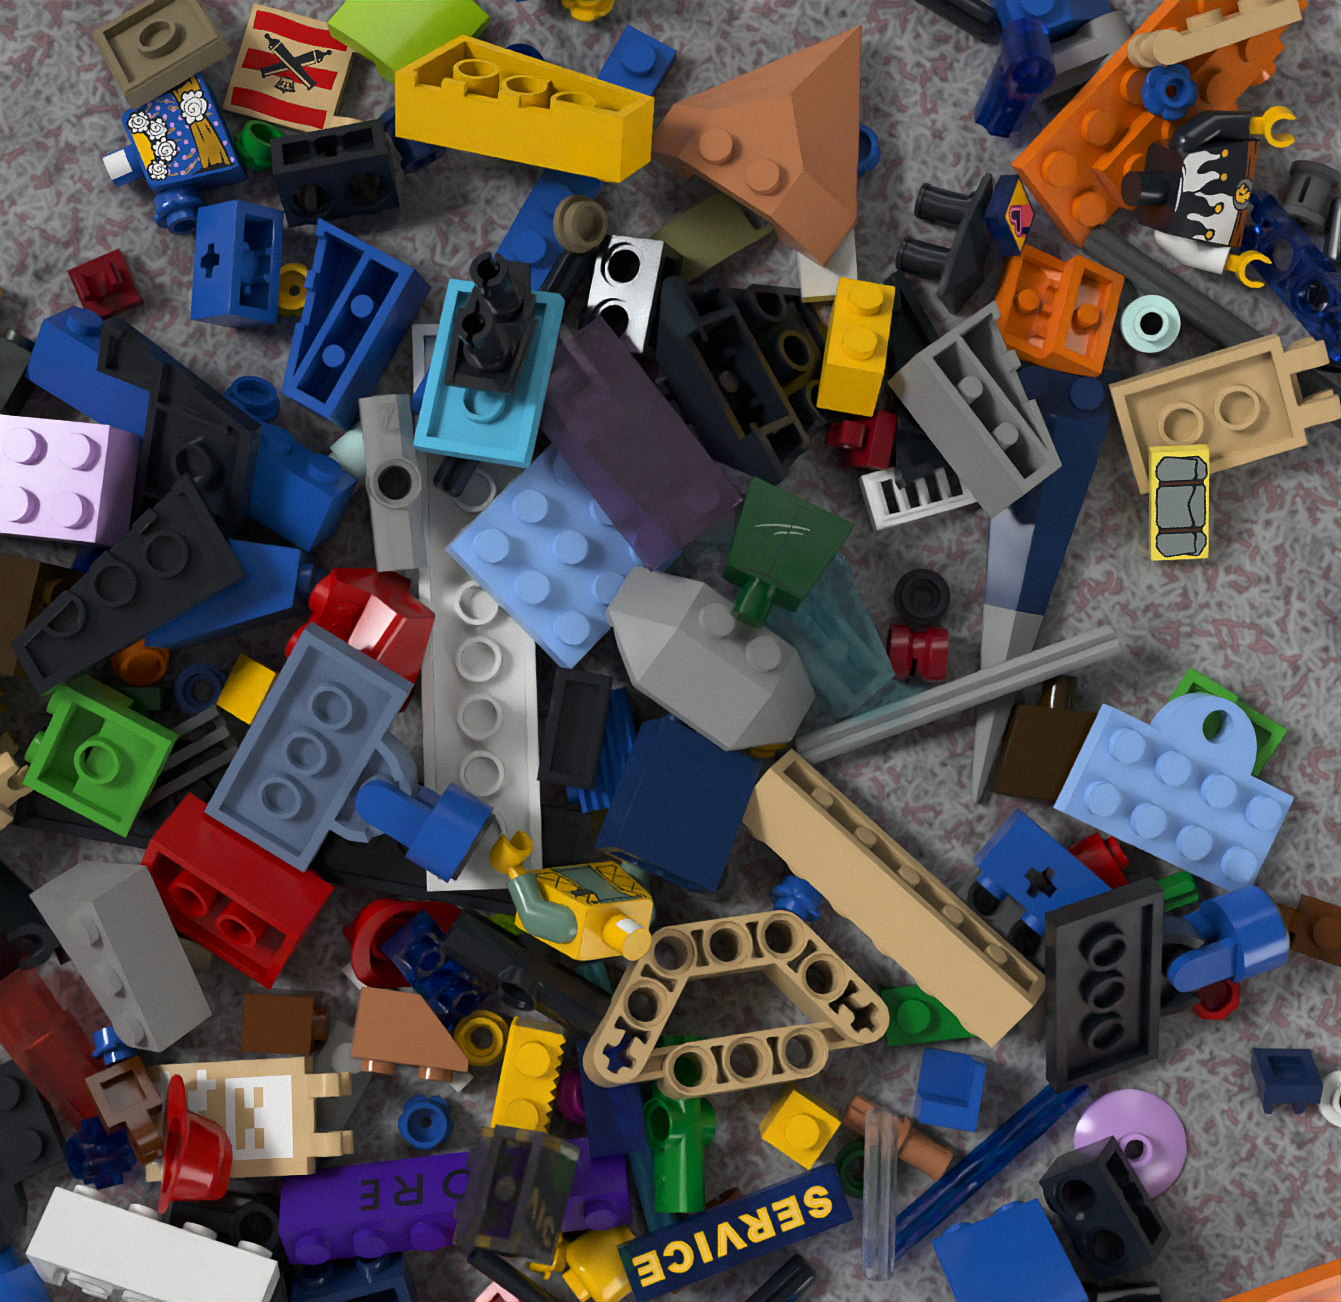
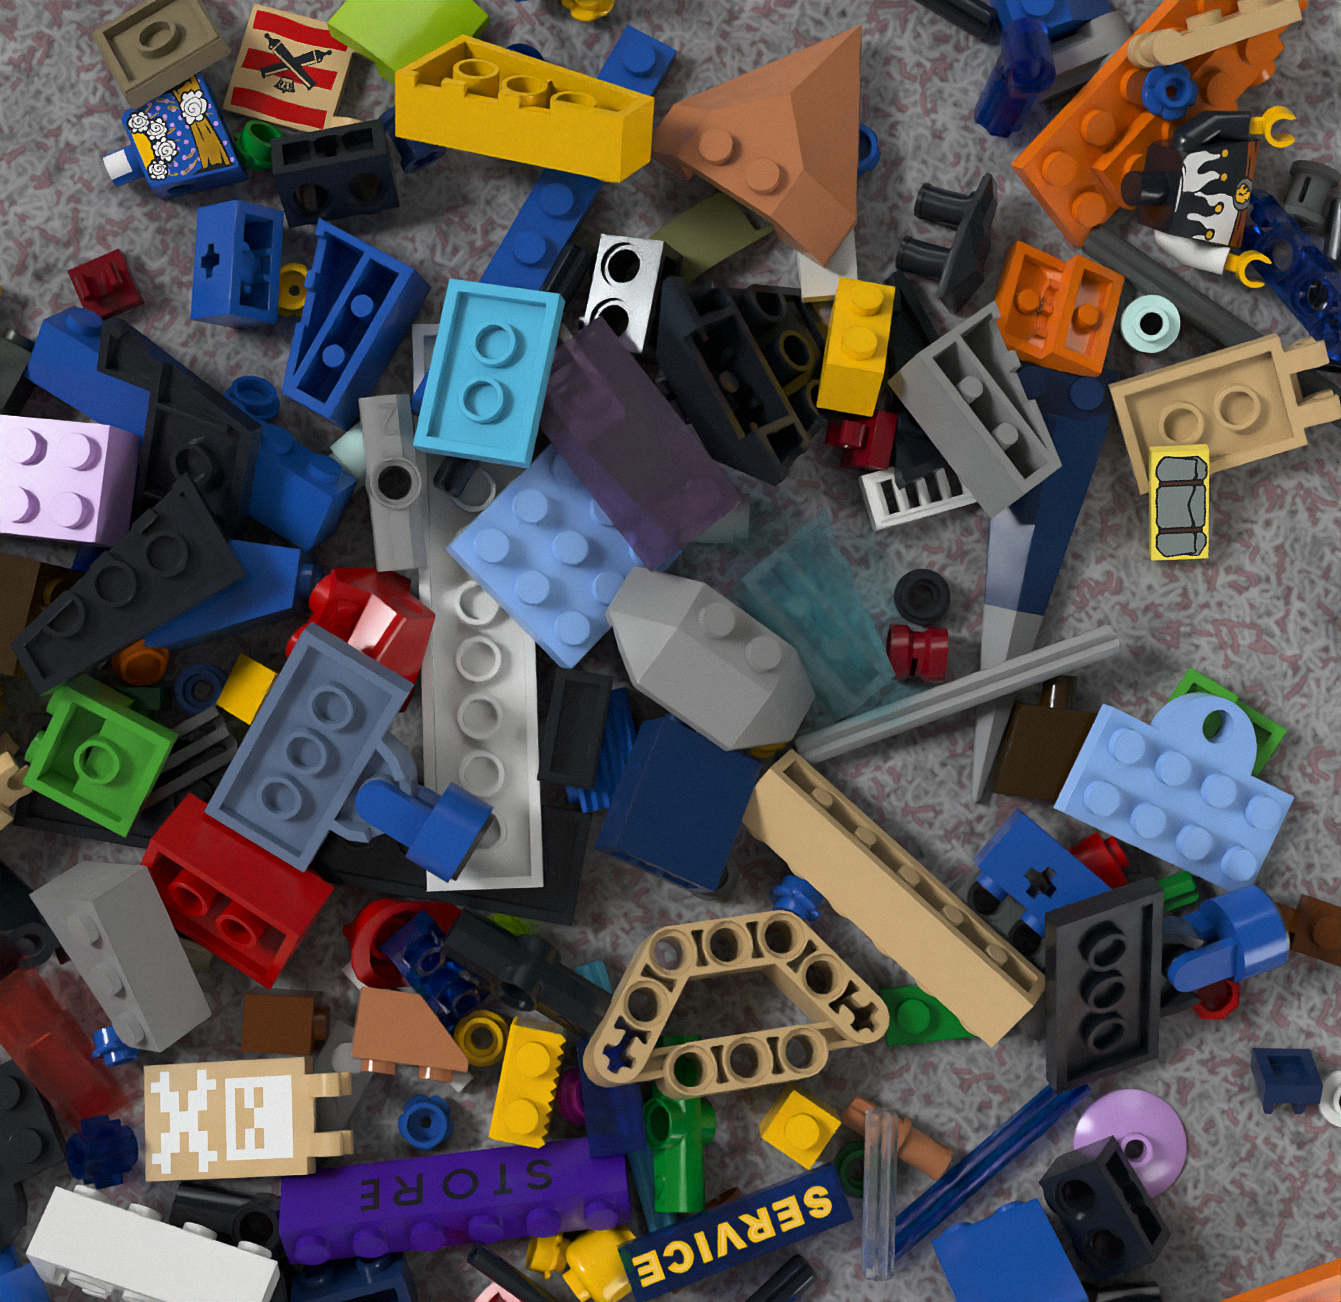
(126, 1101): reddish brown plate -> none
(178, 209): blue plate -> none
(194, 1152): red piece -> none
(494, 328): black connector -> none
(516, 1193): clear smoke brick -> none
(578, 908): torso -> none
(579, 223): dark tan plate -> none
(779, 551): dark green torso -> none
(949, 1089): blue panel -> none
(1009, 215): clear blue tile -> none

